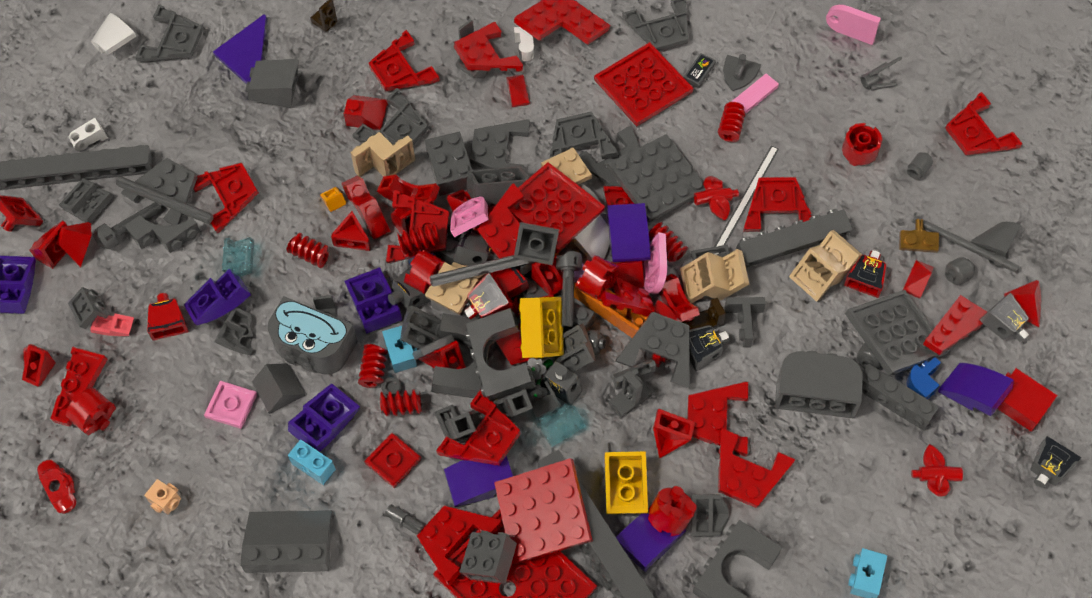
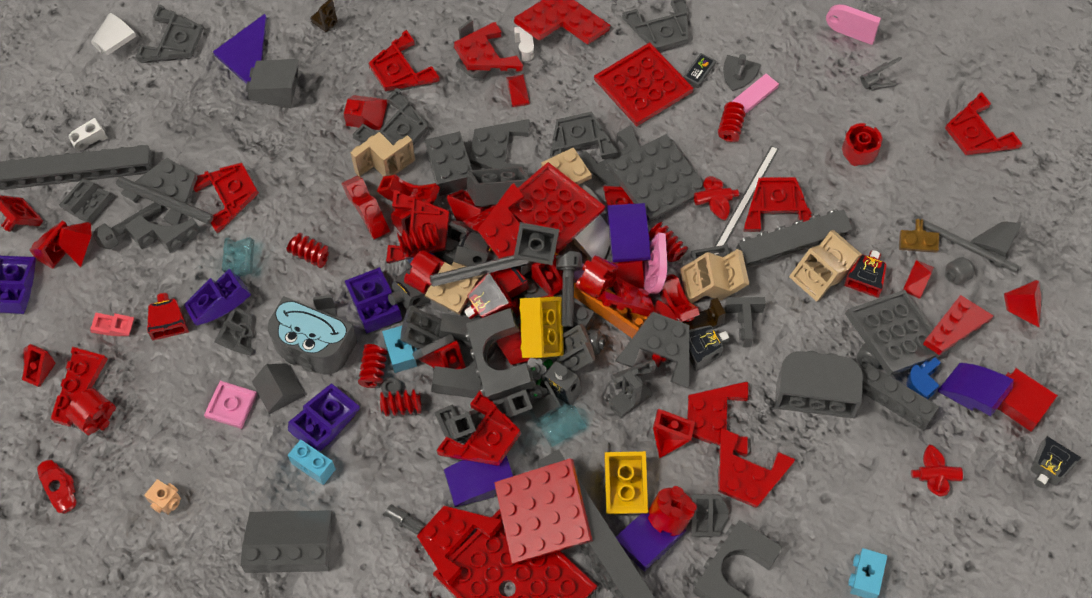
(87, 306): dark grey bracket -> none
(333, 199): light orange slope -> none
(350, 234): red slope -> none
(393, 460): red tile -> none
(469, 215): bright pink tile -> none
(488, 557): dark grey brick -> none
(919, 165): dark grey brick -> none
(1006, 319): torso -> none

